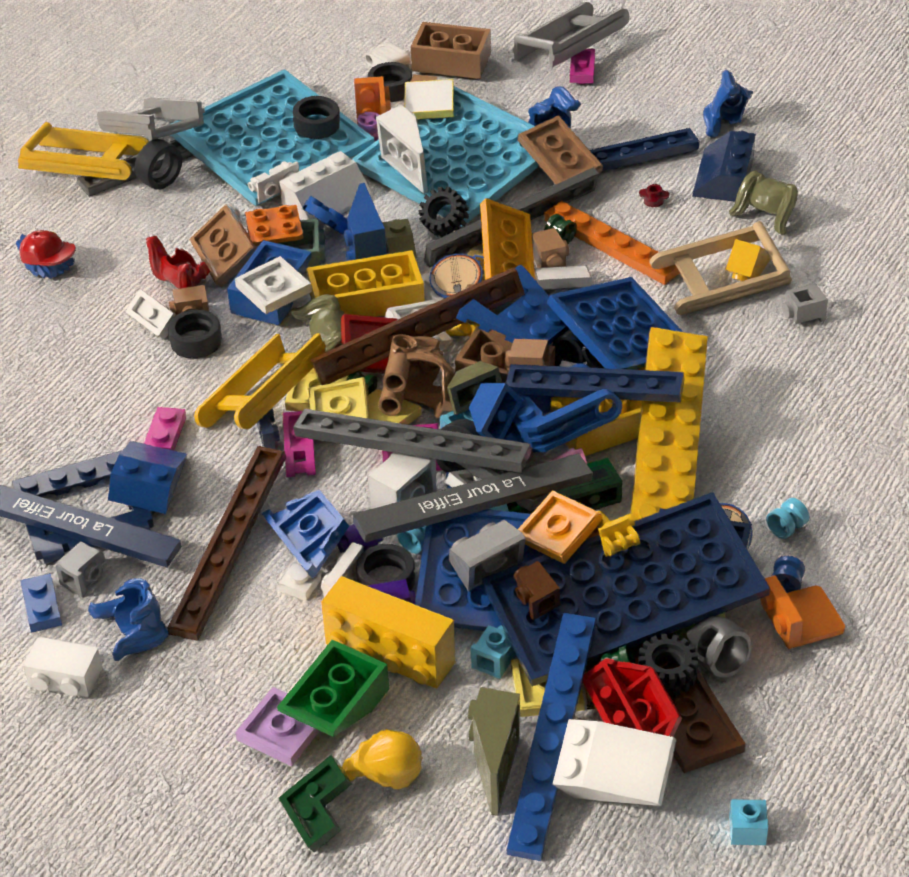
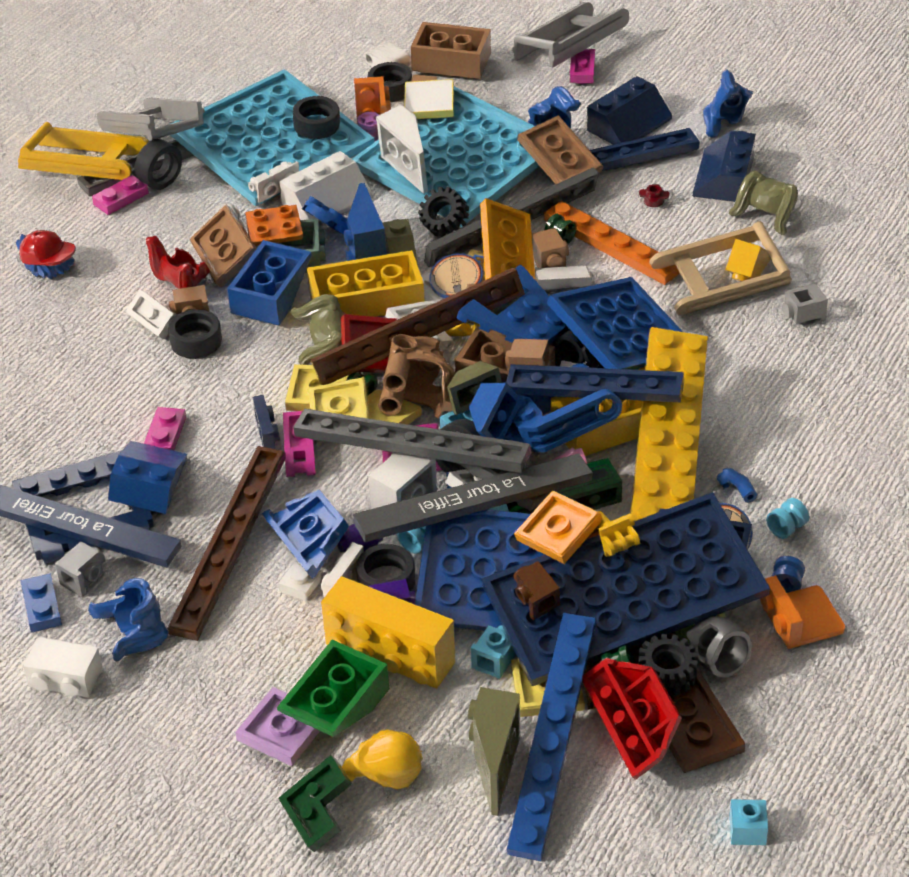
(120, 195): none -> dark pink plate
(252, 408): yellow piece -> none
(273, 285): white plate -> none
(487, 553): light grey slope -> none
(613, 763): white slope -> none
(628, 112): none -> dark blue slope
(743, 484): none -> blue arm

